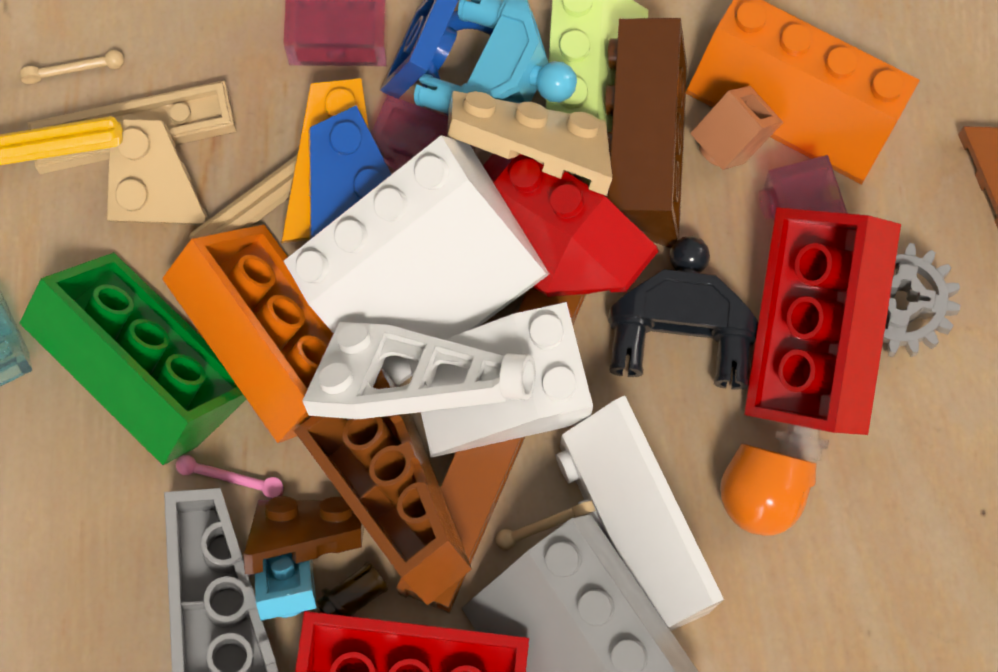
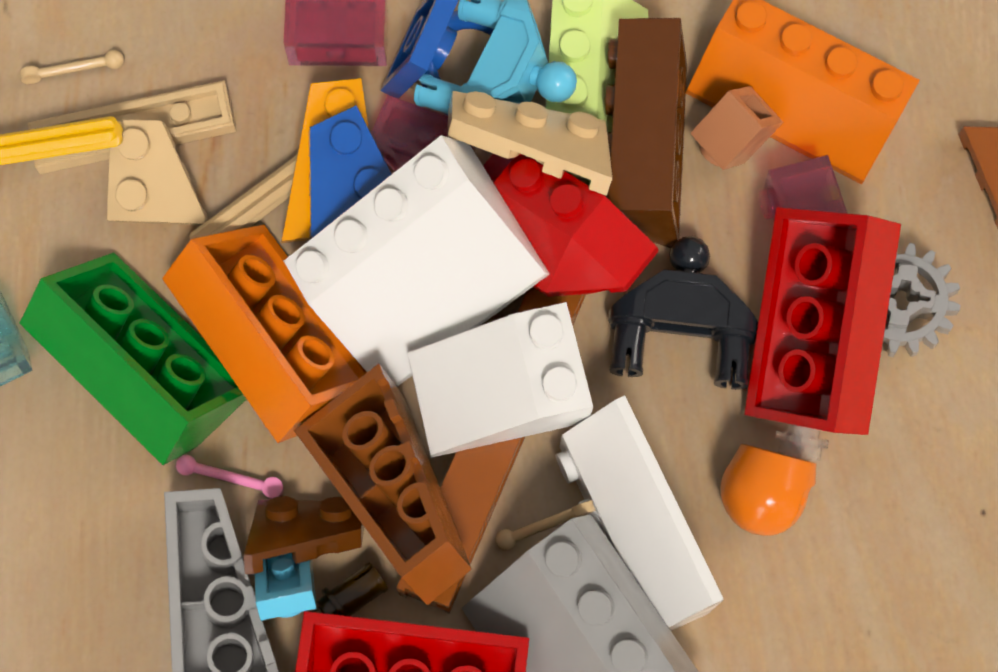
(356, 355): white plate -> none

